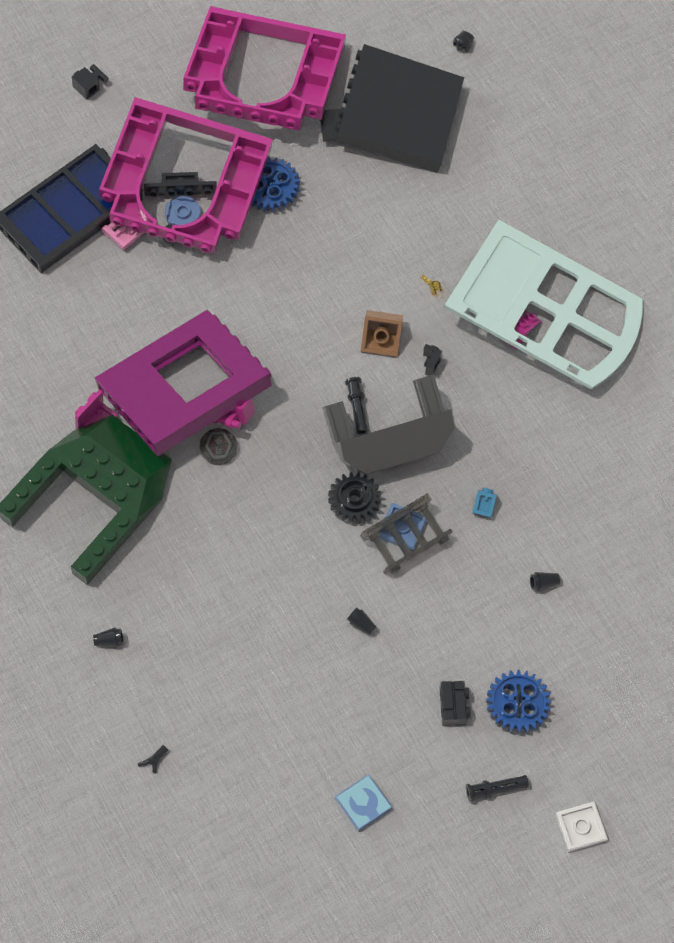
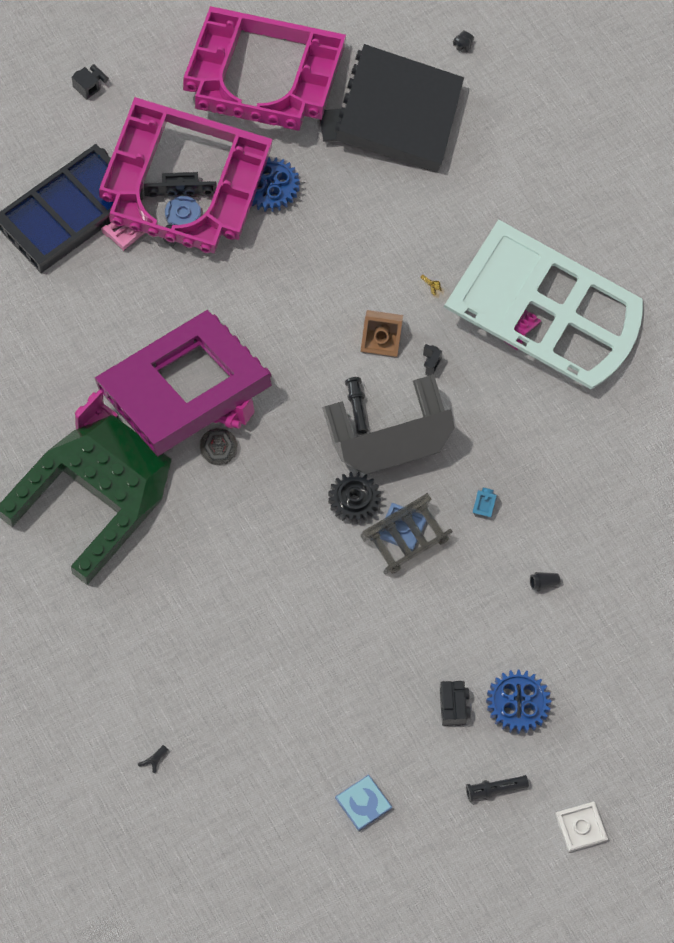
(110, 637): black cone -> none
(361, 621): black cone -> none

